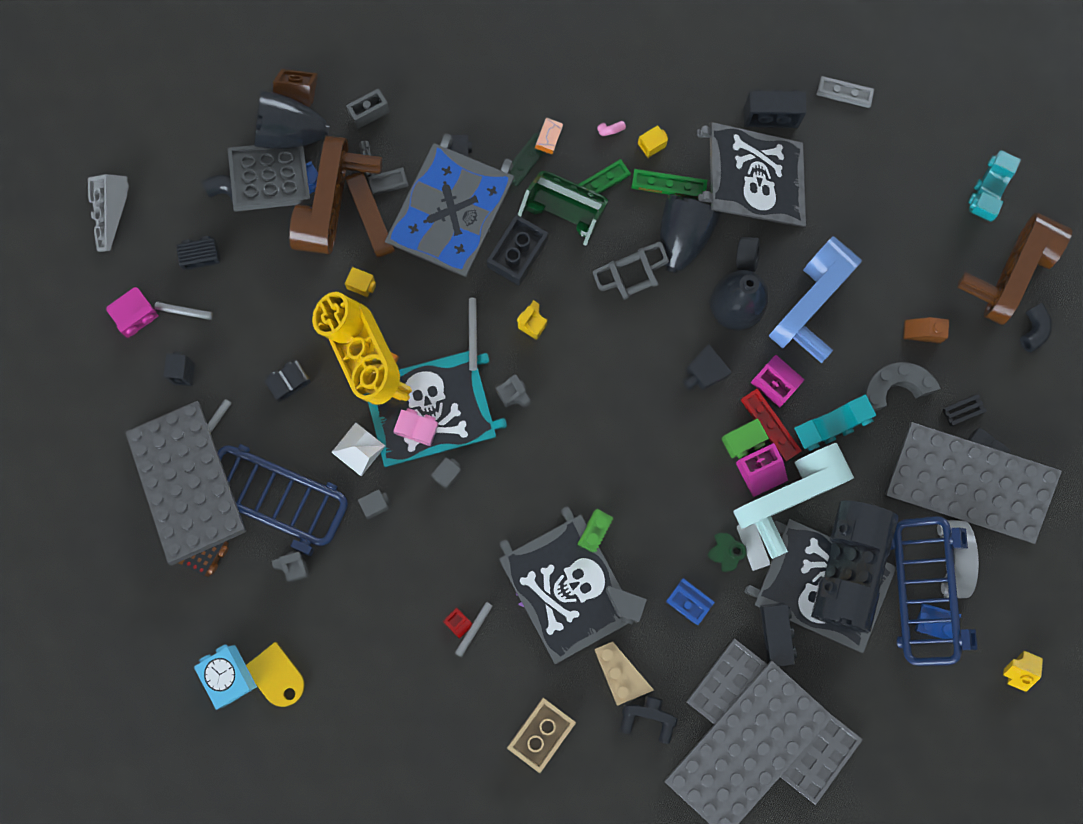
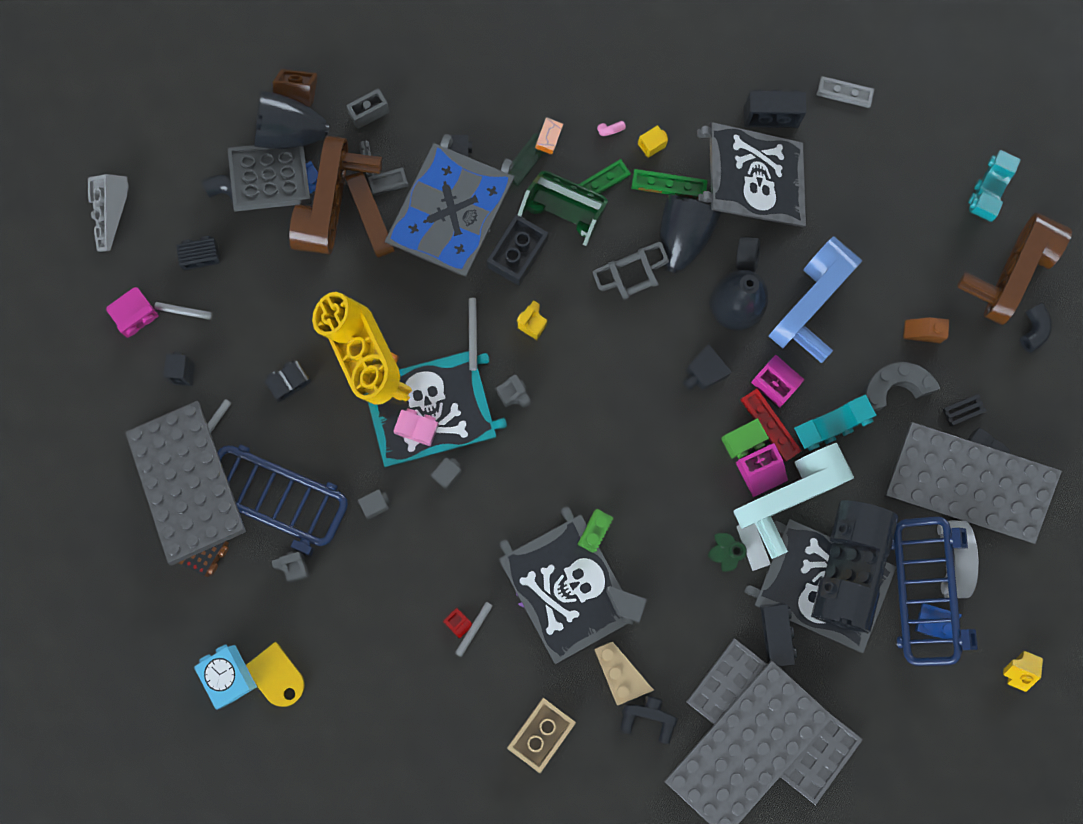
(358, 449): white slope -> none
(360, 282): yellow brick -> none
(690, 601): blue plate -> none

